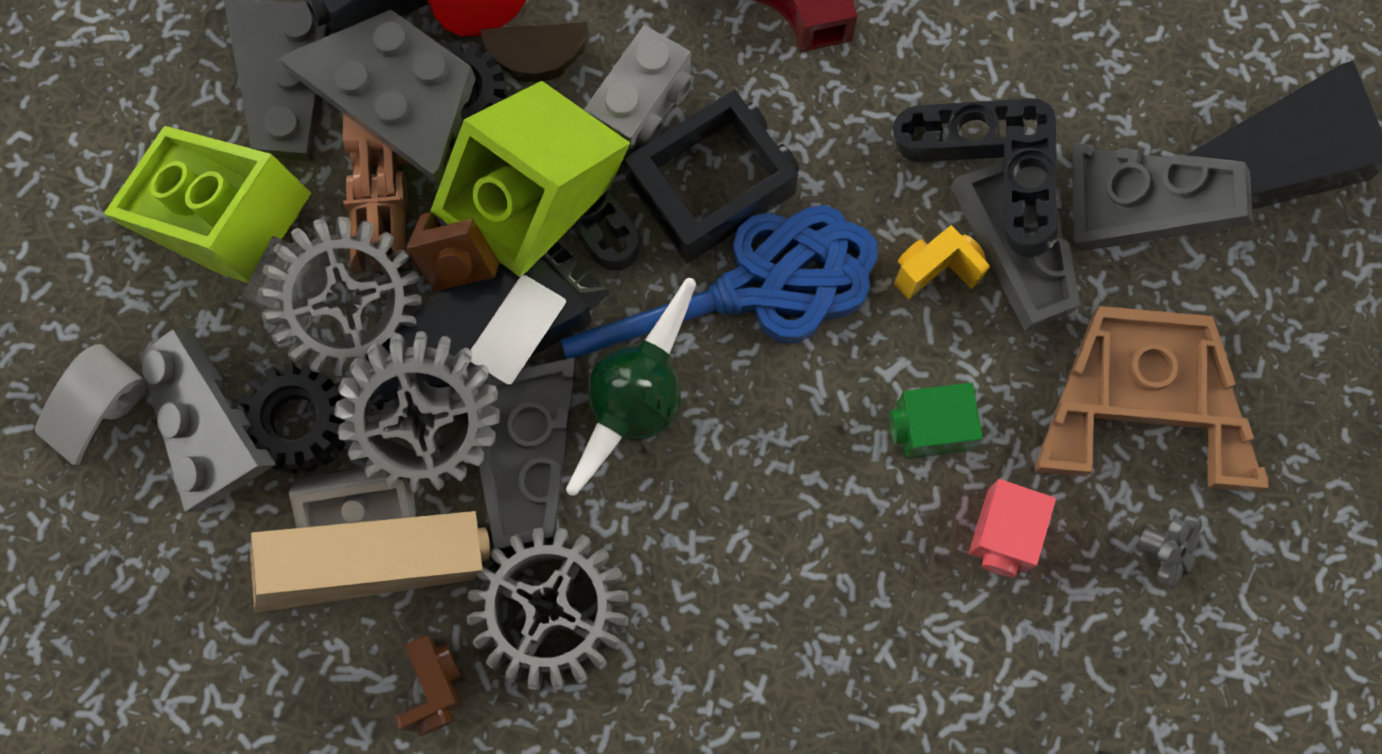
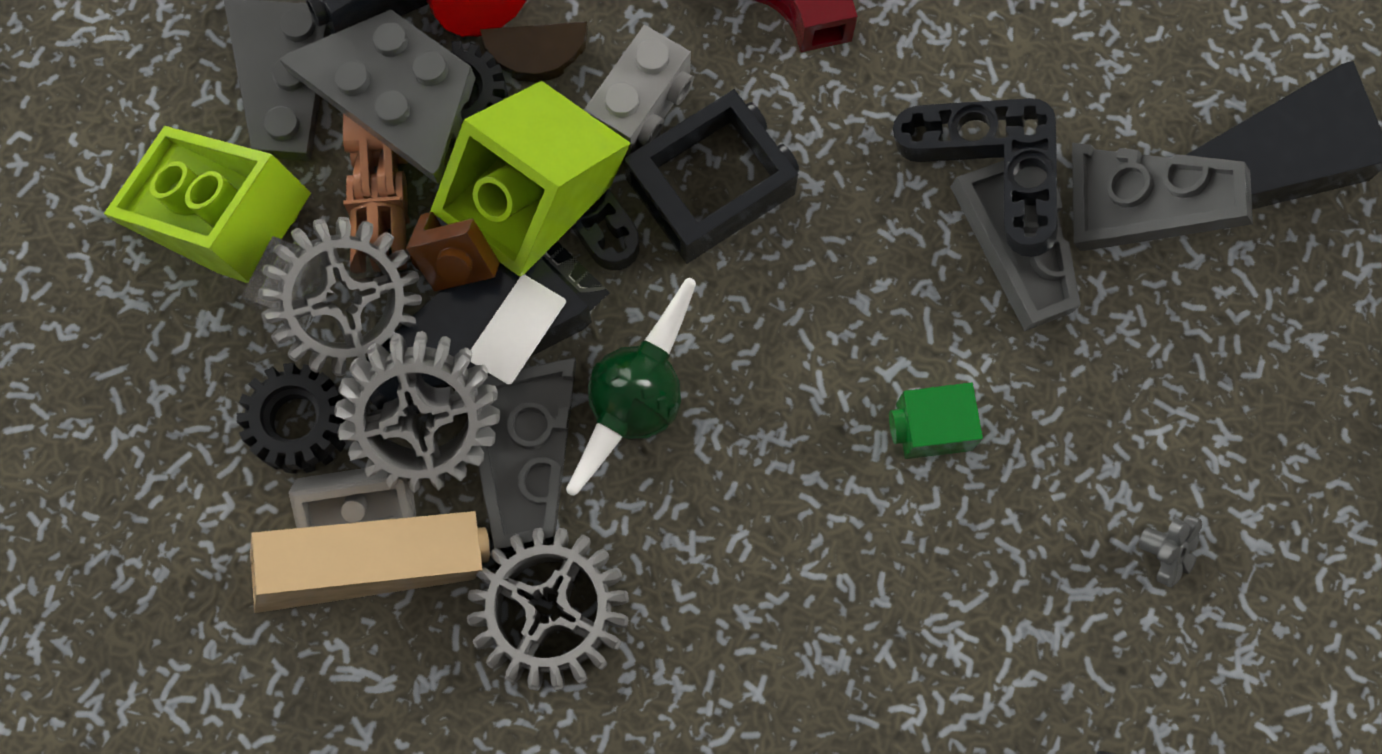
(90, 390): light grey panel -> none
(199, 428): wing -> none
(436, 672): reddish brown bracket -> none
(781, 282): blue piece -> none
(926, 261): yellow bracket -> none
(1011, 528): coral brick -> none
(1152, 372): medium nougat wing -> none

